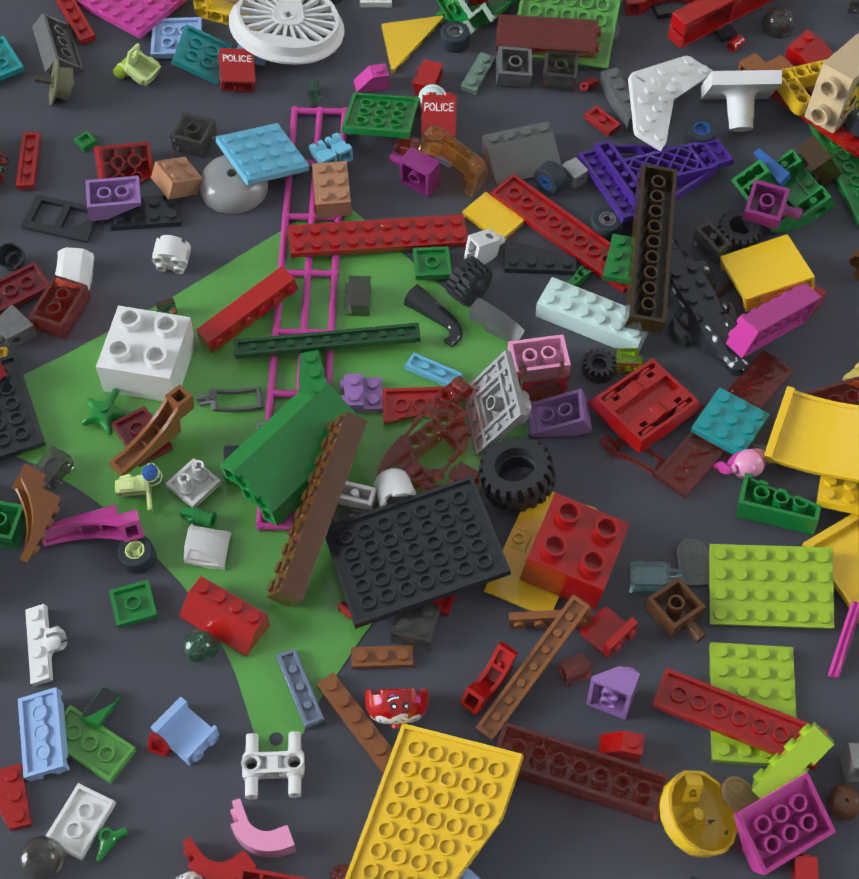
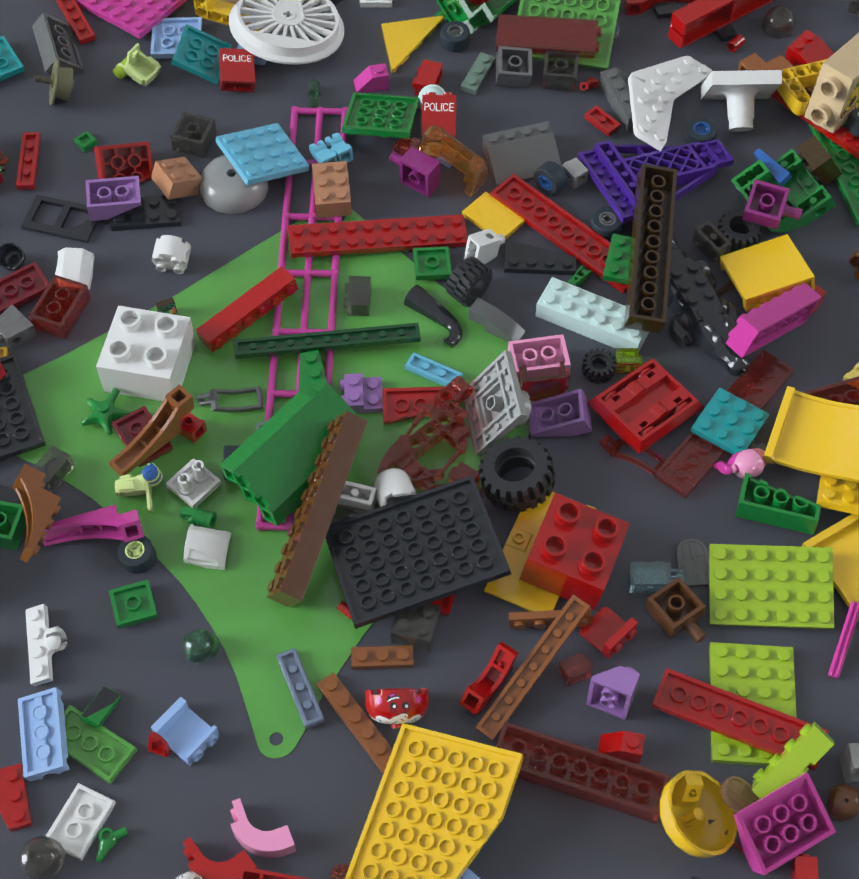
(192, 427): none -> red brick
(224, 616): red slope -> none
(273, 765): white piece -> none

